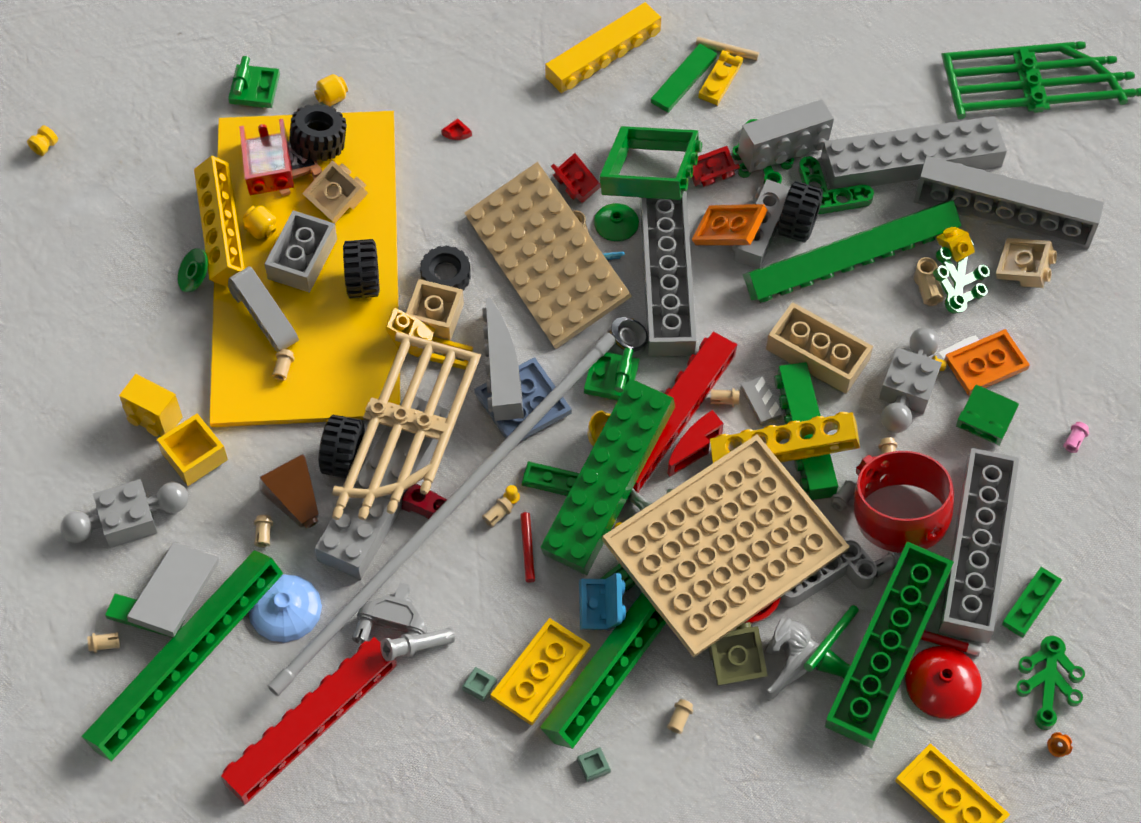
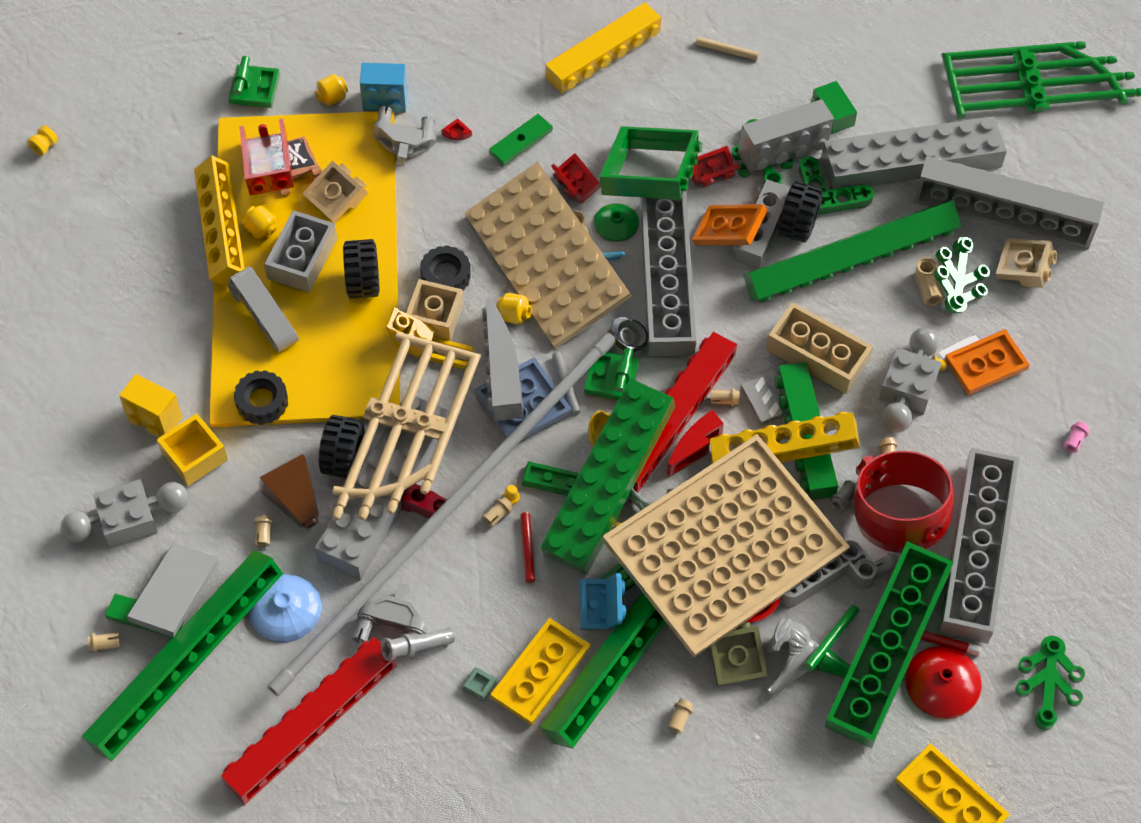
(192, 270): green dish -> none
(264, 414): none -> black tyre
(283, 362): tan pin -> none
(317, 132): black tyre -> none
(383, 86): none -> dark azure brick
(401, 139): none -> light grey connector
(514, 308): none -> yellow head
(520, 139): none -> green tile
(562, 372): none -> light grey bar
(593, 764): sand green tile -> none
(683, 78): green tile -> none
(720, 78): yellow plate -> none
(838, 105): none -> green brick
(957, 241): yellow bracket -> none
(987, 415): green bracket -> none
(1031, 602): green plate -> none
(1055, 749): orange plate -> none

